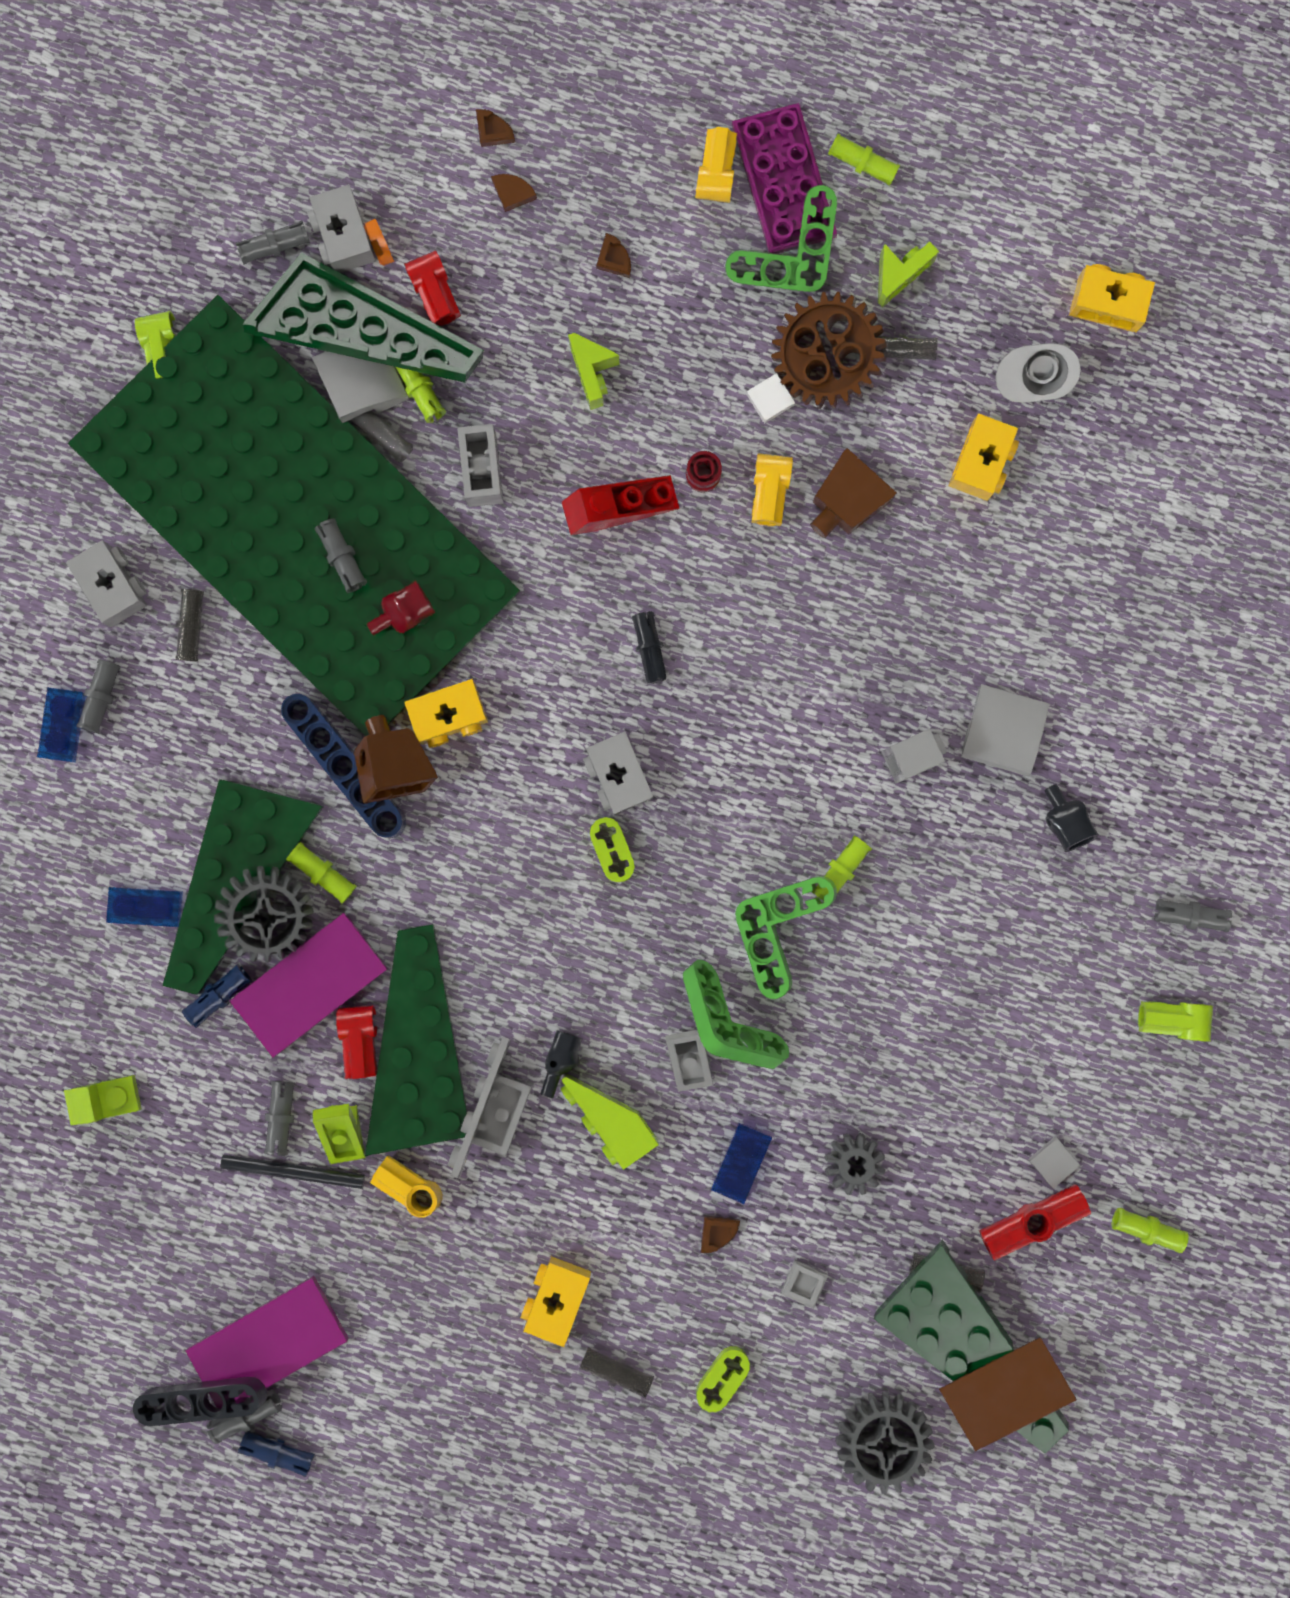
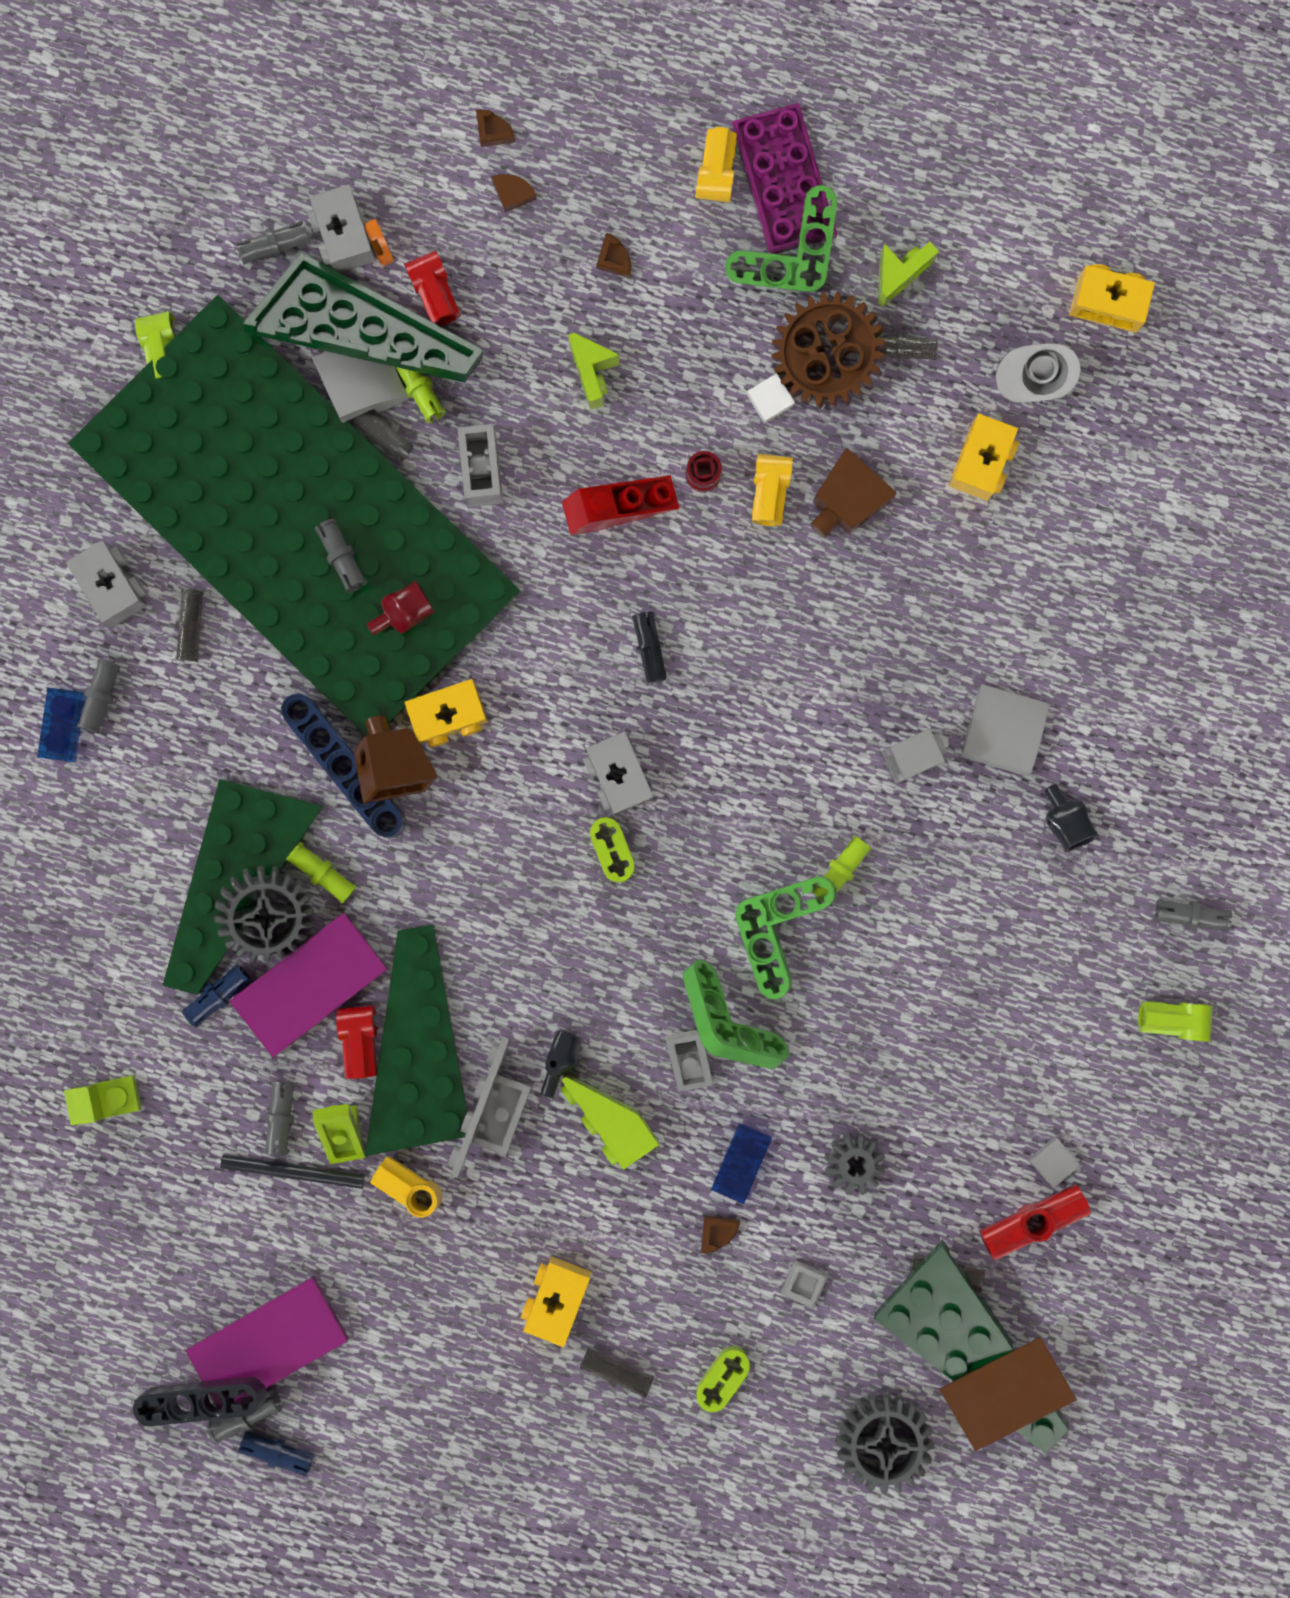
(144, 907): clear blue plate -> none
(863, 159): lime pin -> none
(1150, 1230): lime pin -> none

